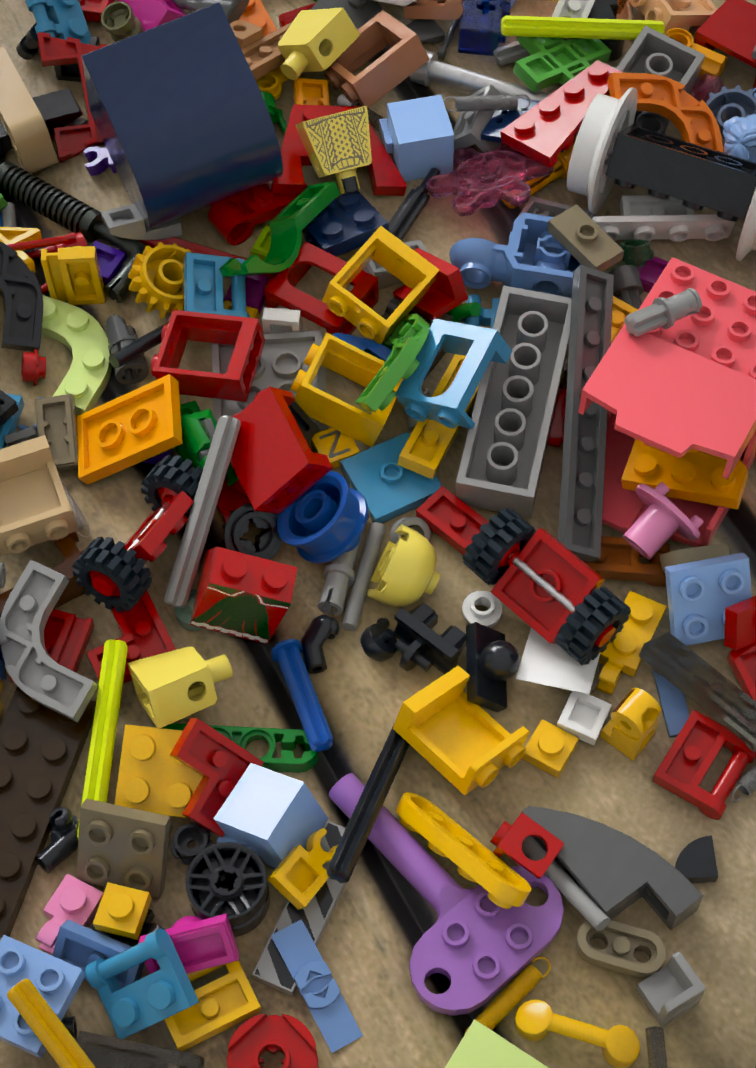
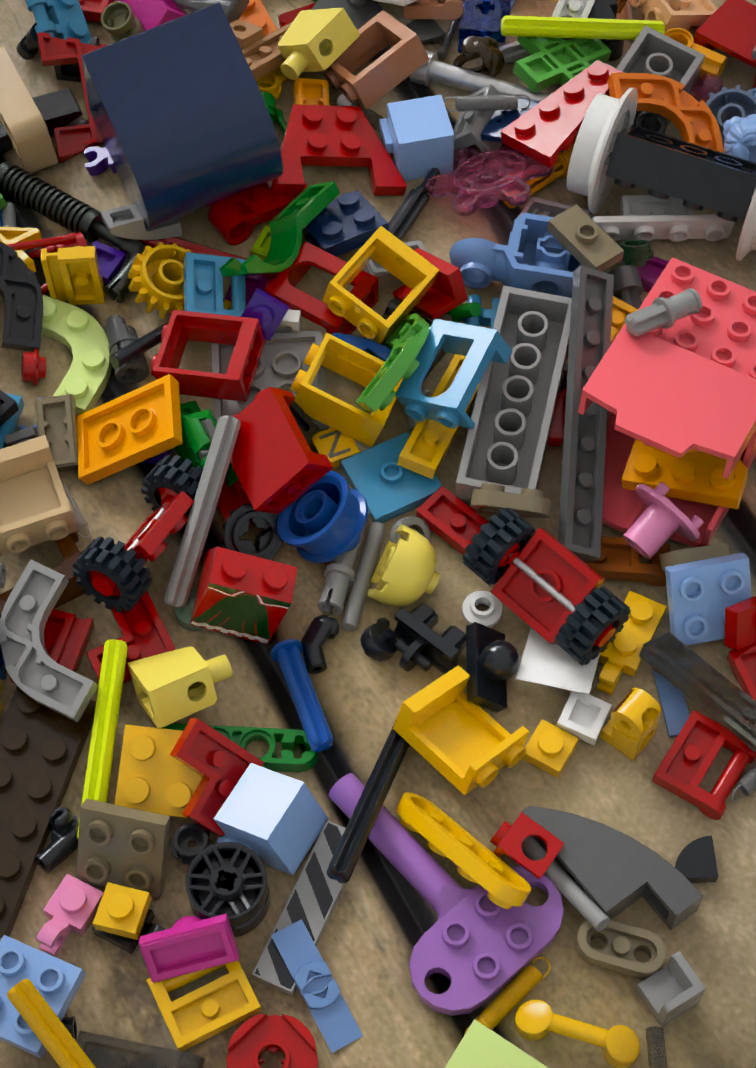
(83, 945): medium blue plate -> none
(148, 998): dark azure plate -> none
(267, 310): none -> dark purple plate
(302, 872): yellow plate -> none
(338, 145): light yellow torso -> none
(482, 47): none -> dark brown piece
(527, 504): none -> dark tan plate

